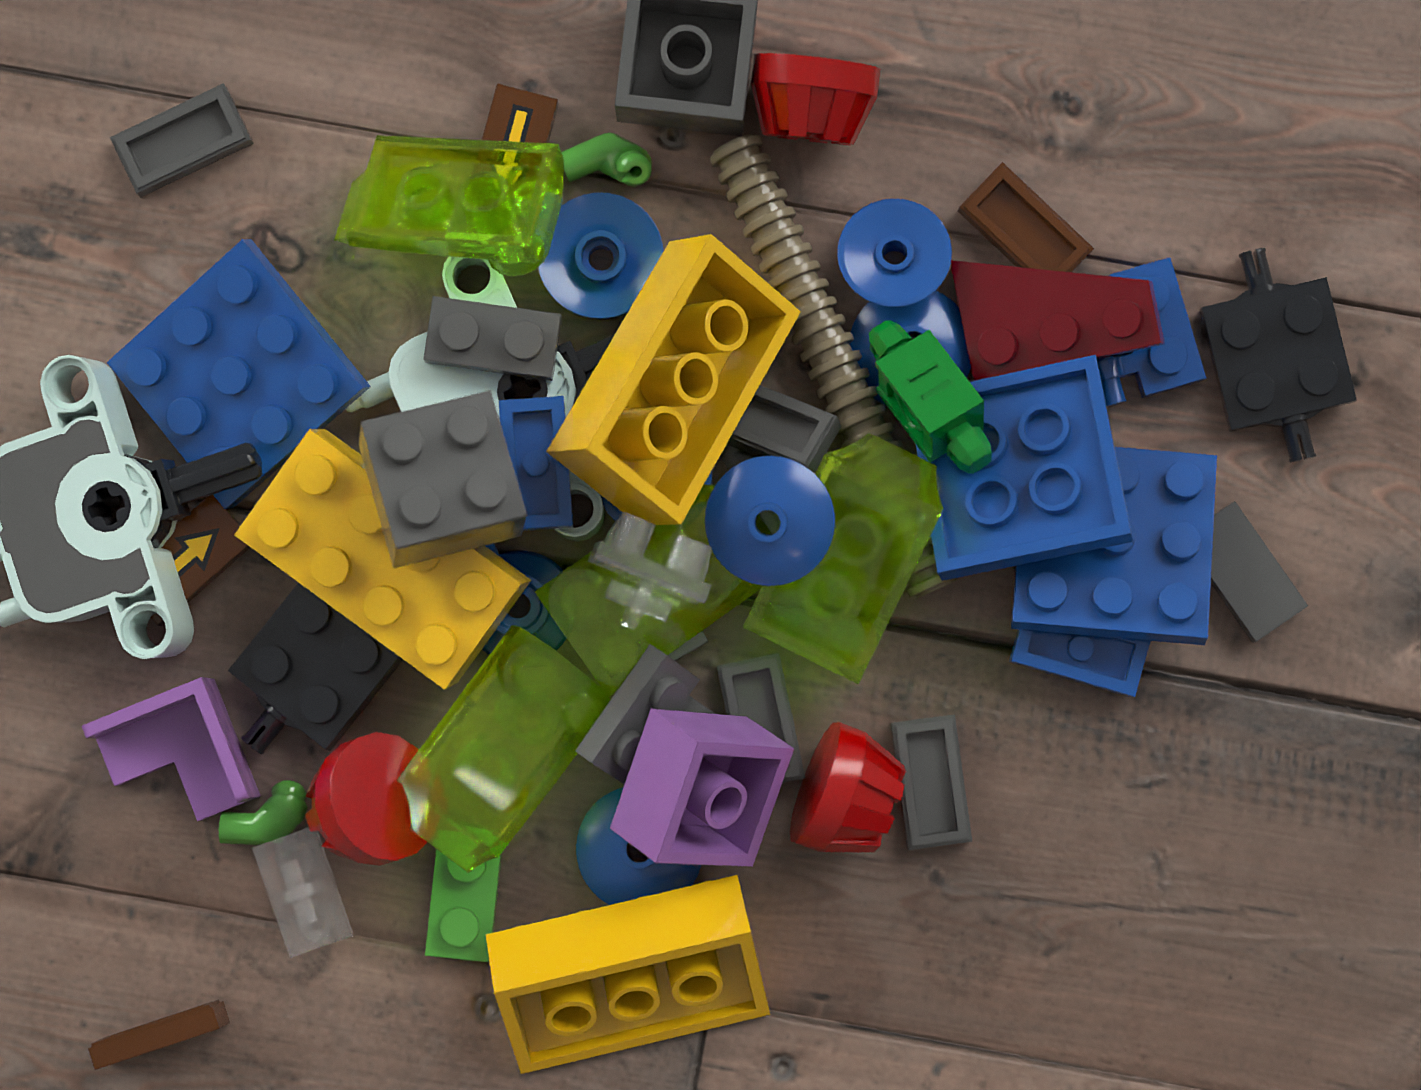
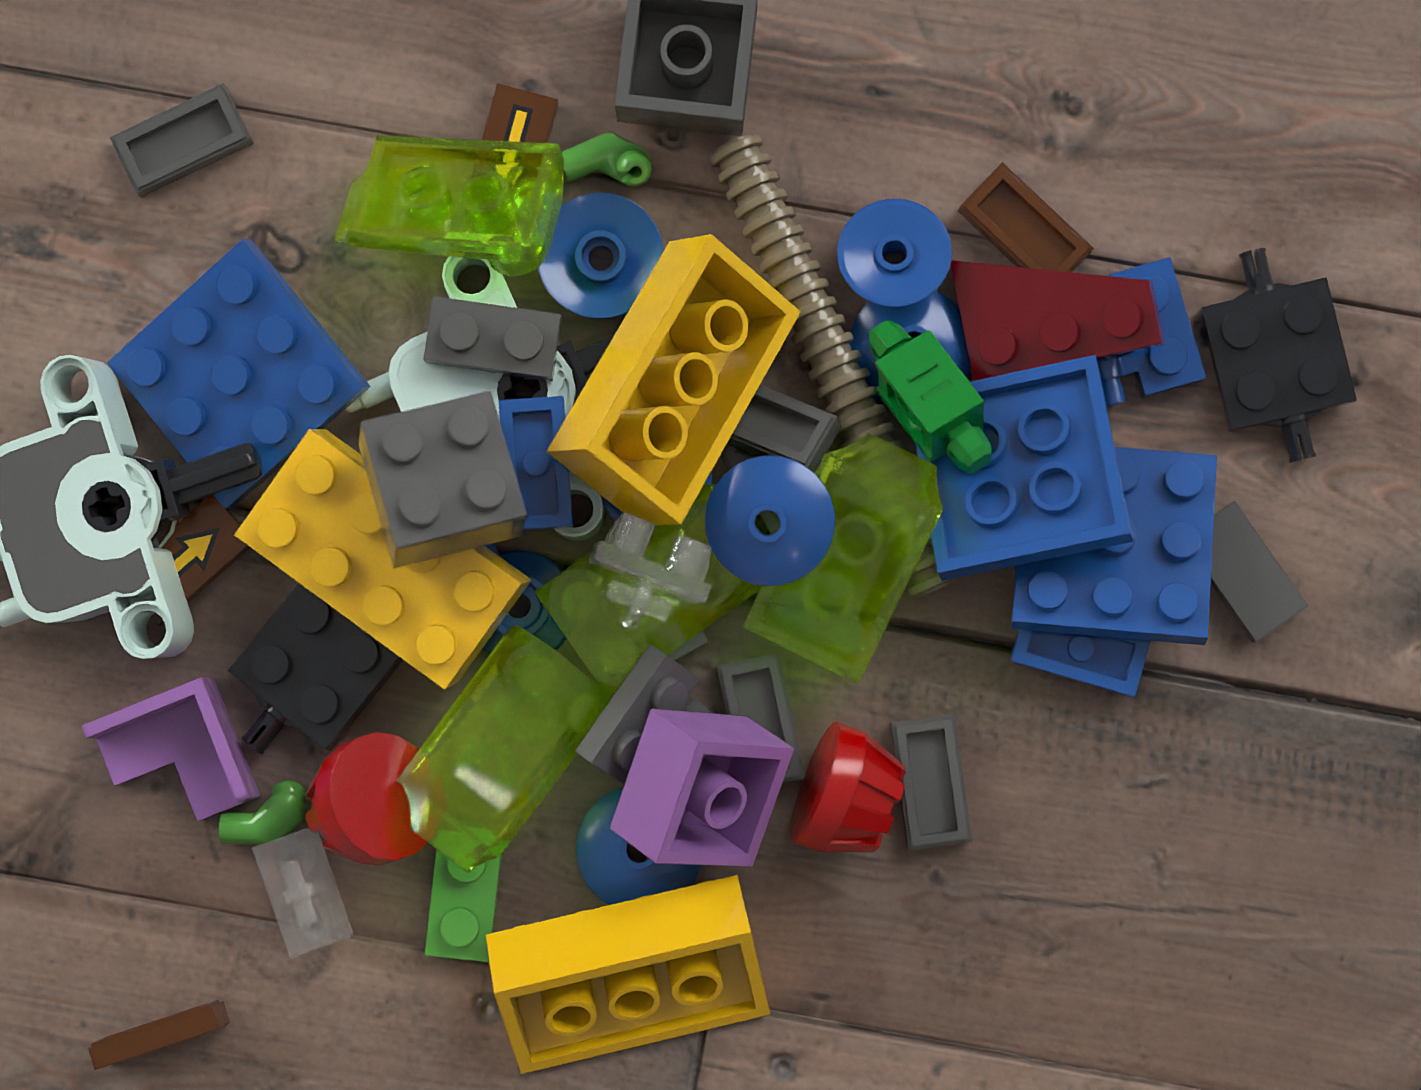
(813, 97): red piece -> none

